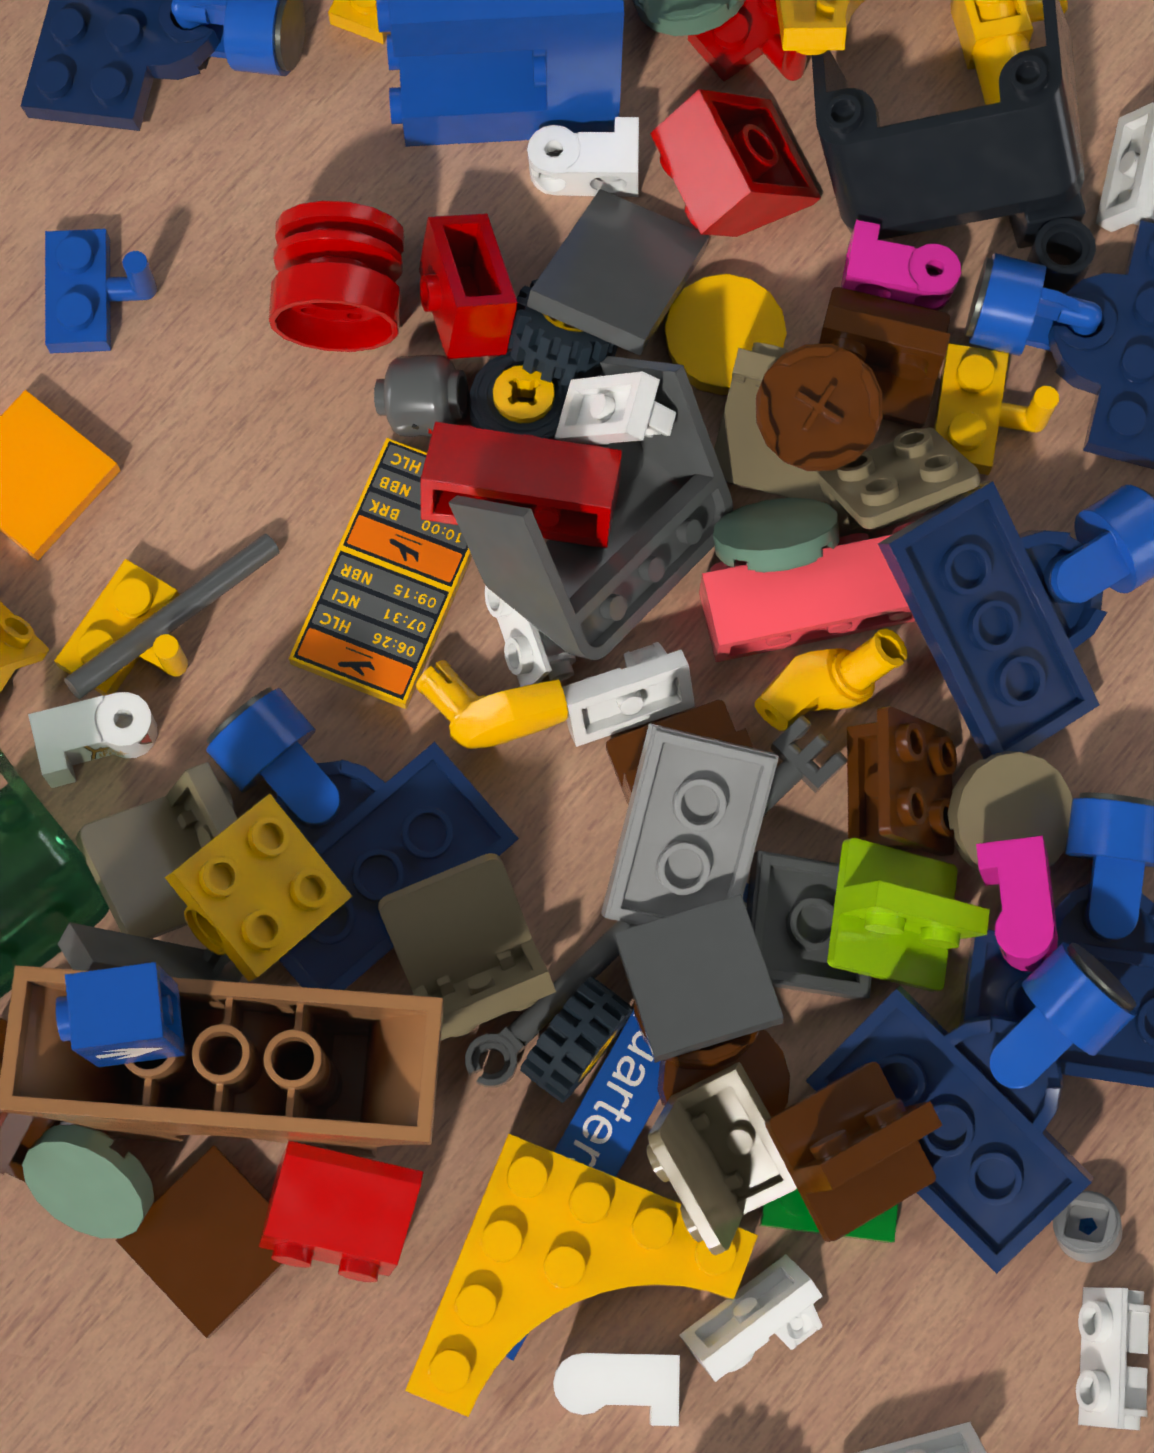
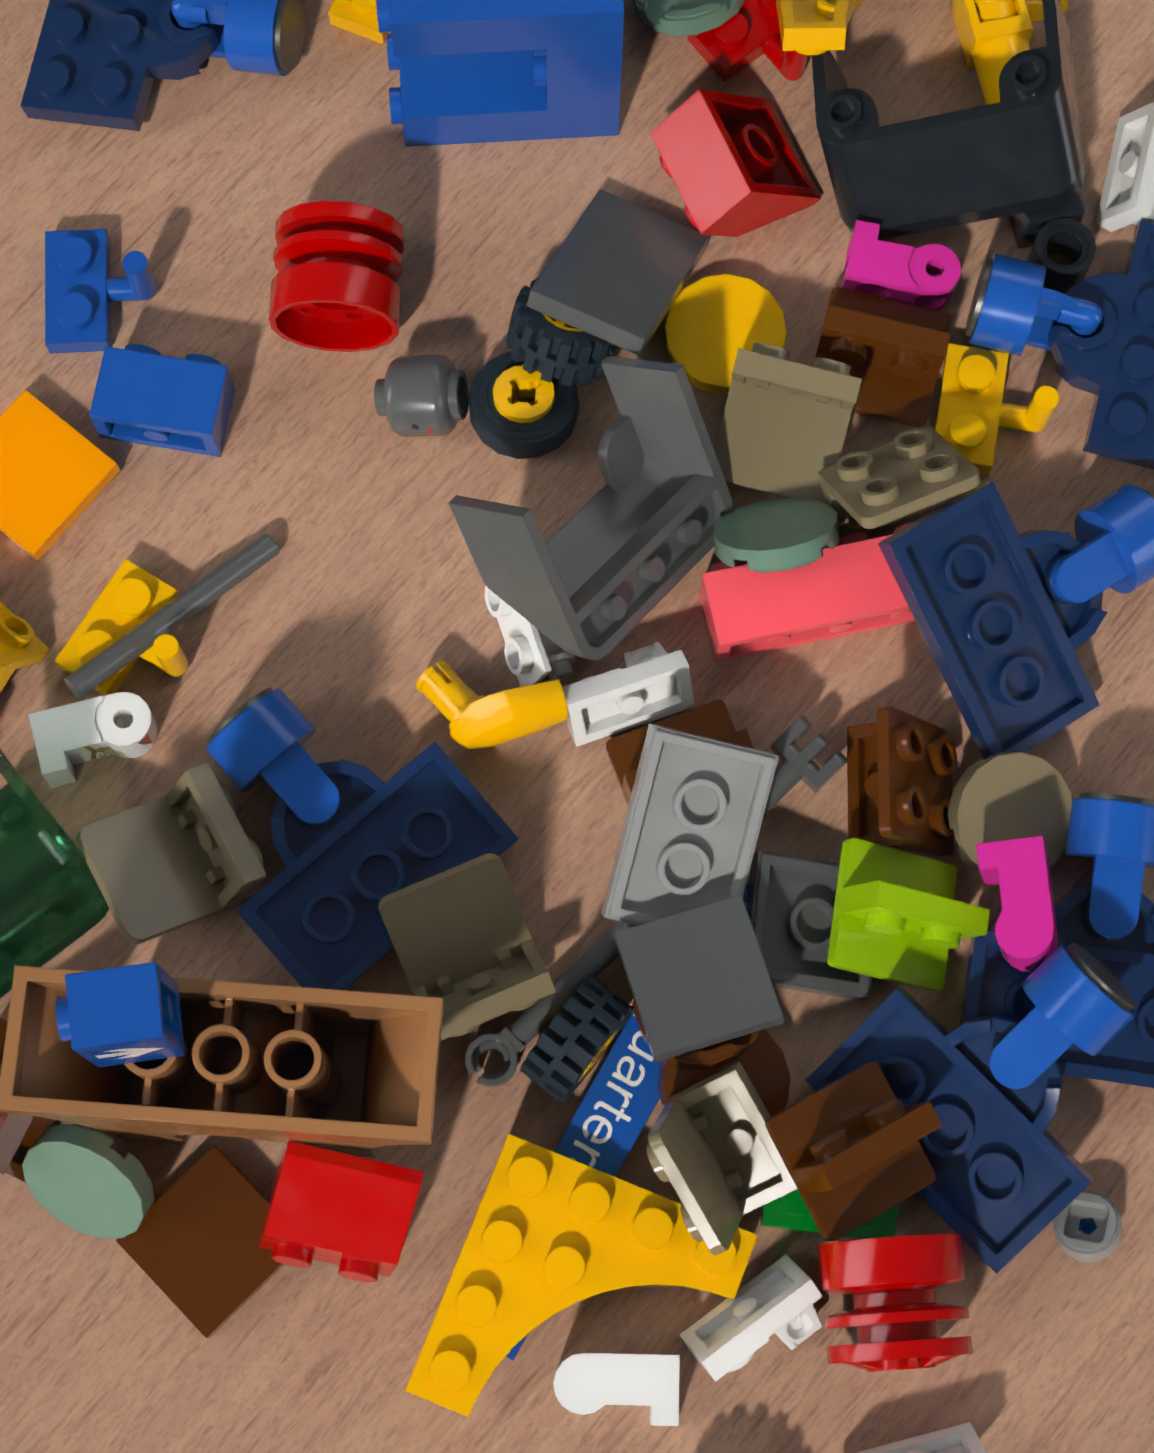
(98, 949): dark grey hinge -> none
(162, 400): none -> blue brick
(256, 889): yellow plate -> none
(384, 586): tile -> none
(466, 286): red brick -> none
(562, 482): red brick -> none
(586, 161): white leg -> none
(613, 410): white hinge -> none
(819, 407): reddish brown tile -> none
(829, 679): yellow arm -> none
(894, 1300): none -> red wheel
(1110, 1327): white hinge -> none

